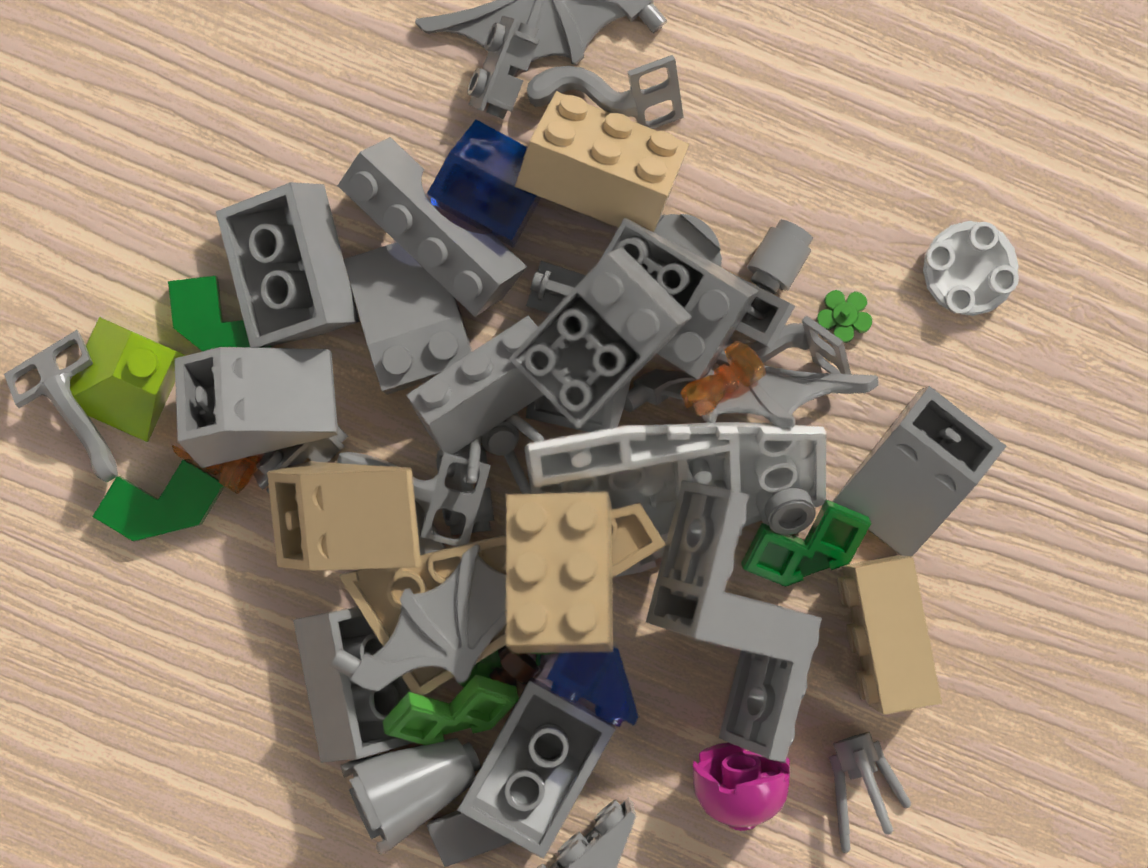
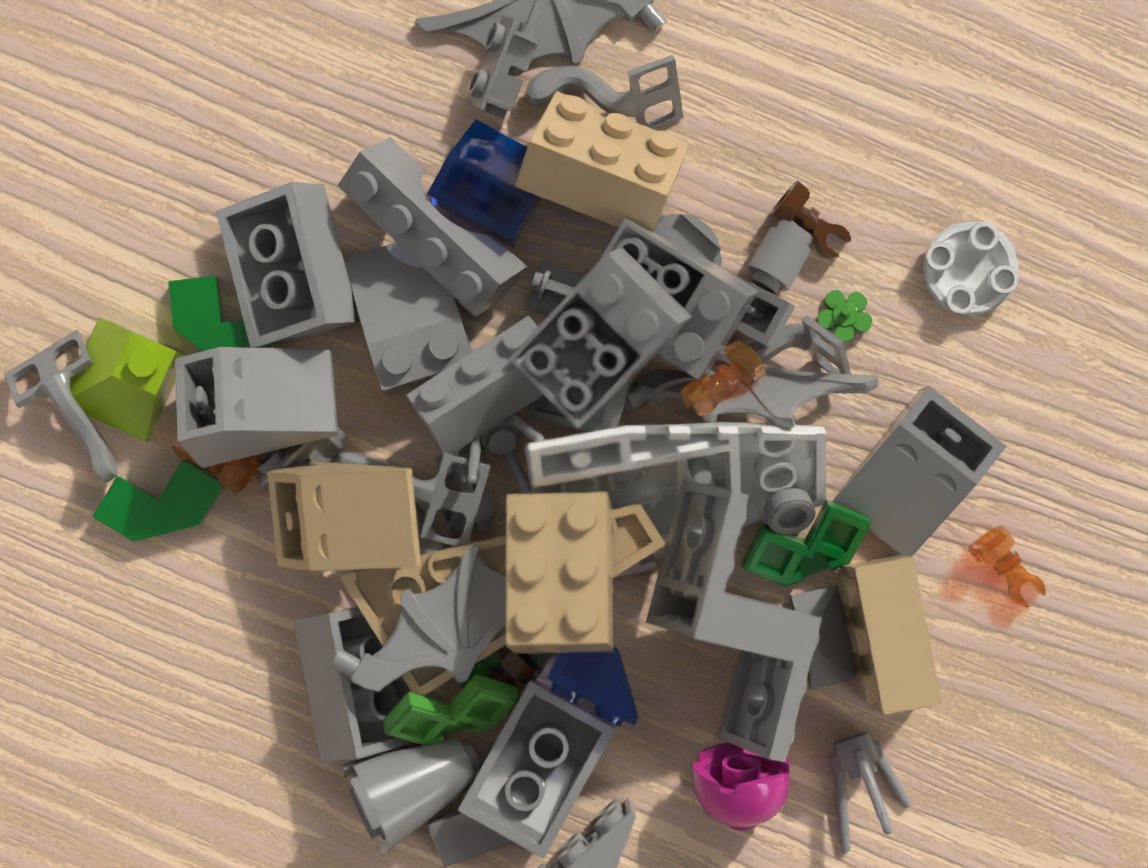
(792, 208): none -> reddish brown piece
(832, 658): none -> light grey slope
(996, 547): none -> clear orange piece

